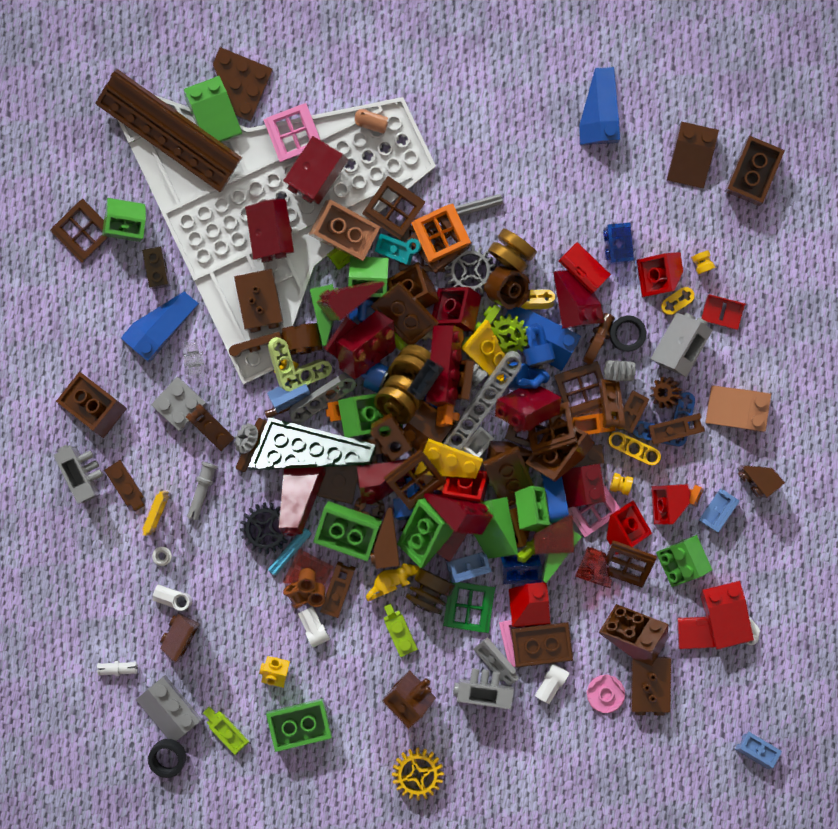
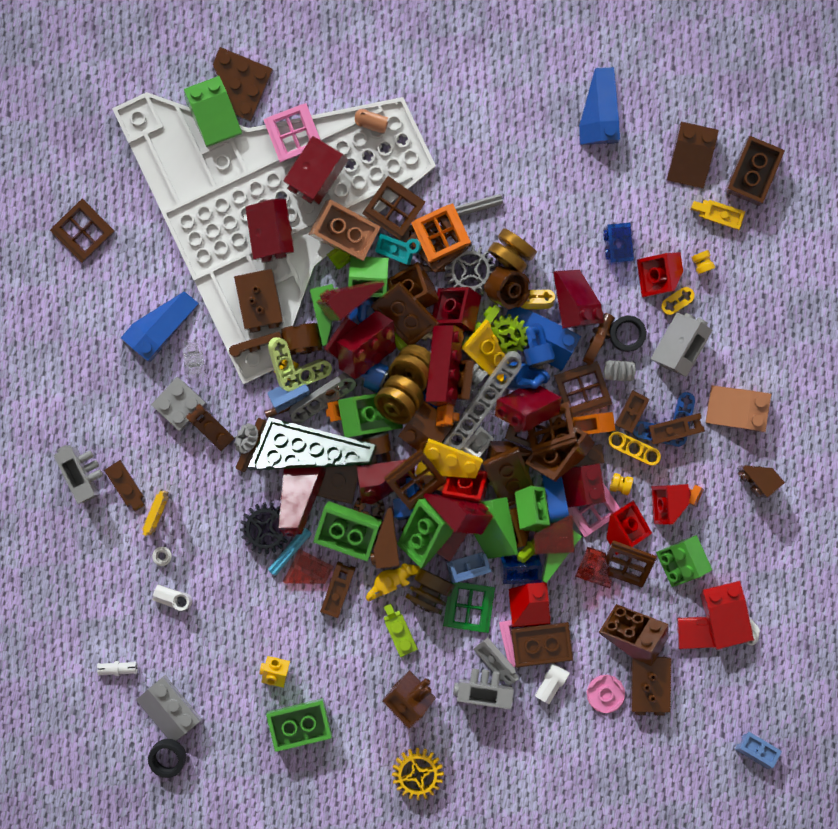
(91, 404): reddish brown slope -> none
(124, 220): bright green slope -> none
(156, 267): dark brown brick -> none
(168, 130): reddish brown plate -> none
(179, 636): reddish brown slope -> none
(204, 481): light grey pin -> none
(225, 730): lime hinge -> none
(303, 591): dark orange piece -> none
(314, 629): white piece -> none
(395, 434): reddish brown brick -> none
(425, 379): black hinge -> none
(584, 267): red piece -> none
(611, 404): reddish brown plate -> none
(659, 392): reddish brown gear -> none
(719, 213): none -> yellow hinge
(719, 510): medium blue hinge -> none
(732, 313): red piece -> none

